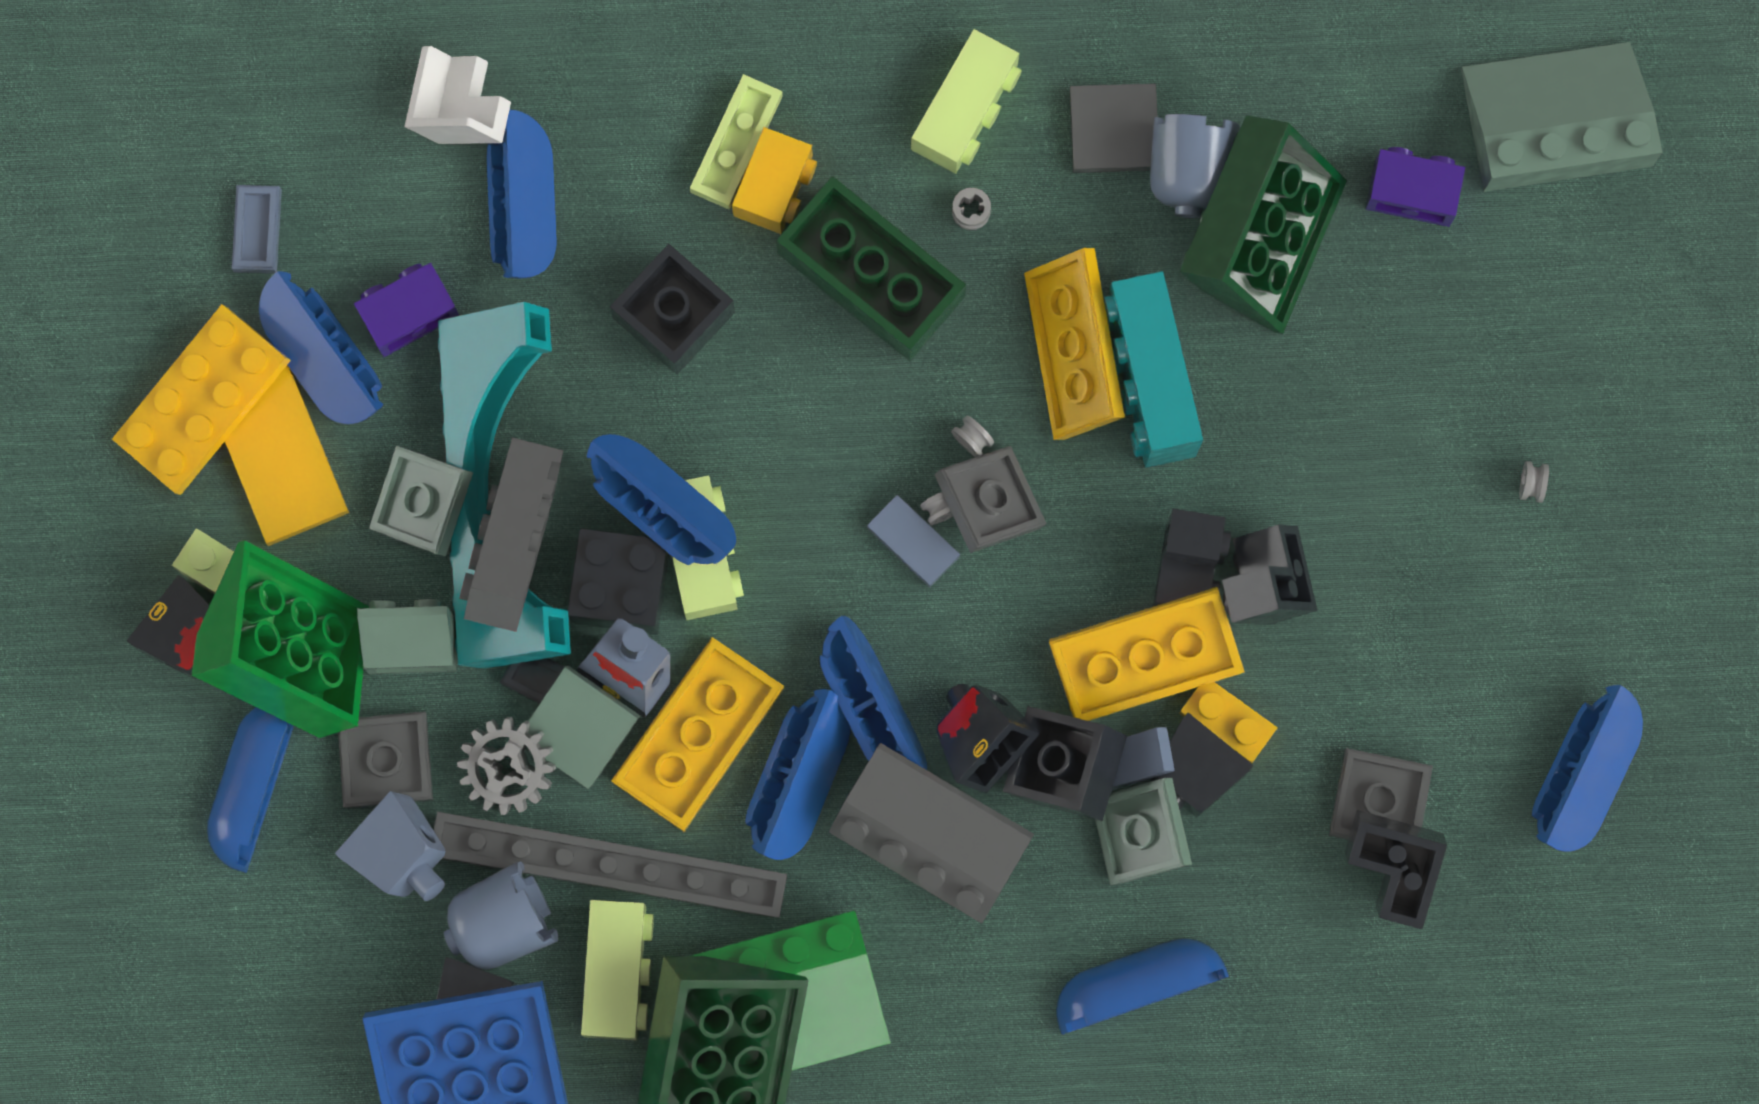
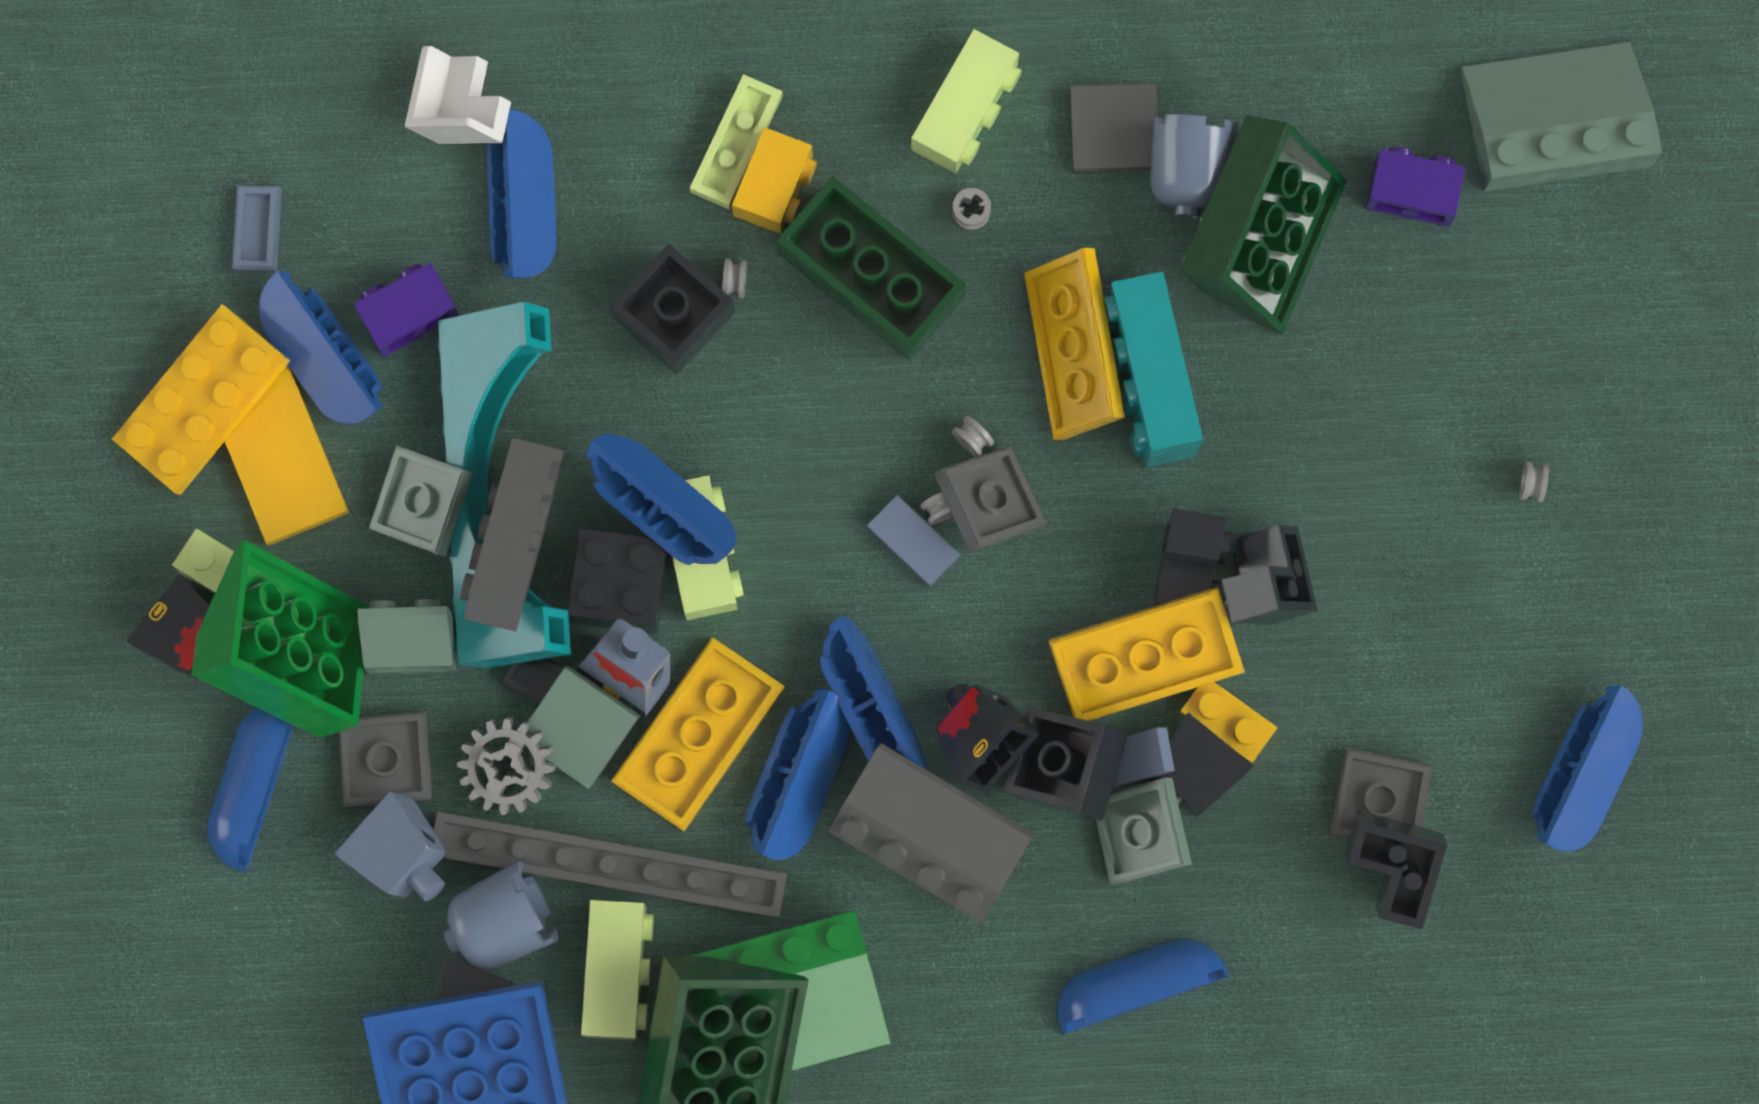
(734, 278): none -> light grey bush

